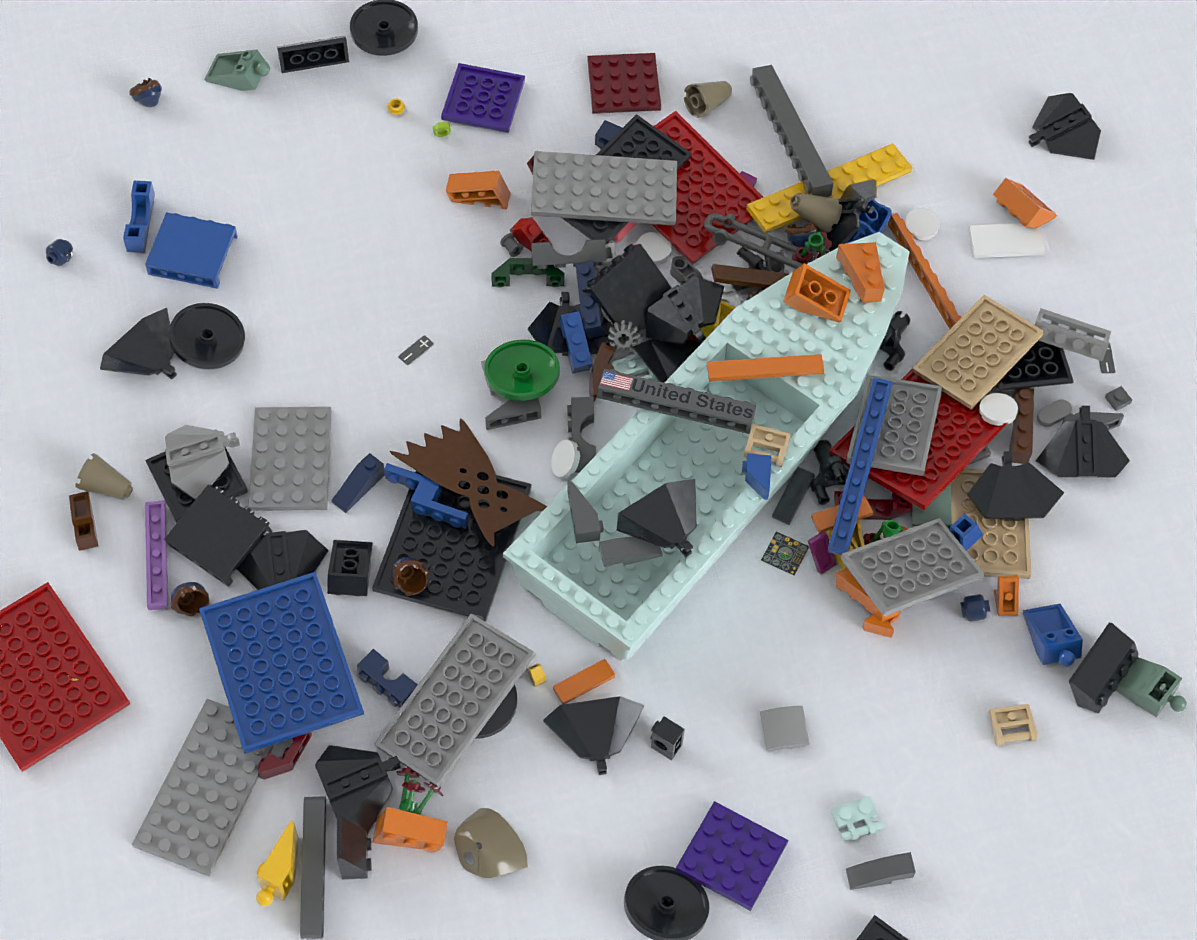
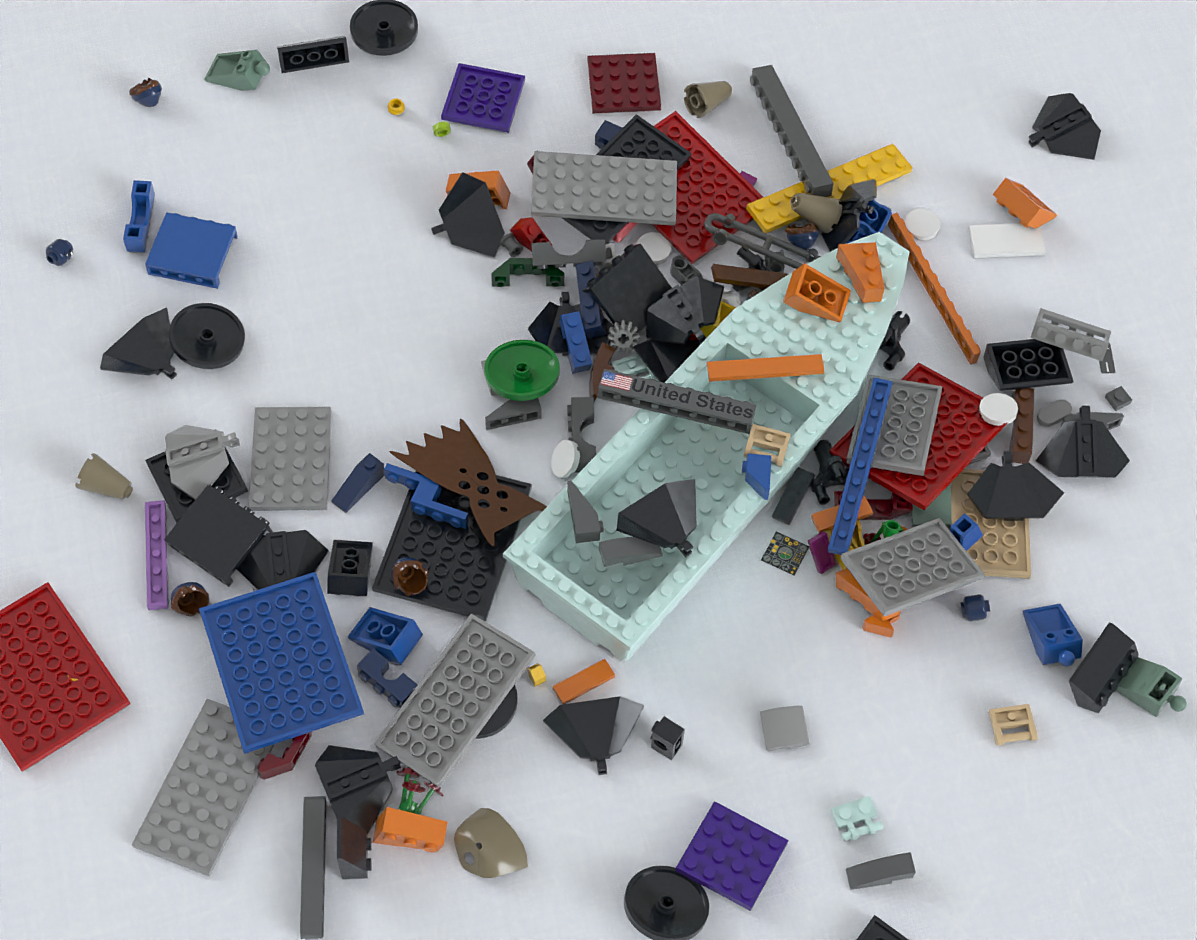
(83, 521): reddish brown slope -> none
(279, 870): yellow slope -> none
(387, 634): none -> blue slope
(415, 350): dark grey sticker -> none
(471, 217): none -> black panel
(817, 242): plant -> none
(977, 351): tan plate -> none
(1007, 595): orange slope -> none

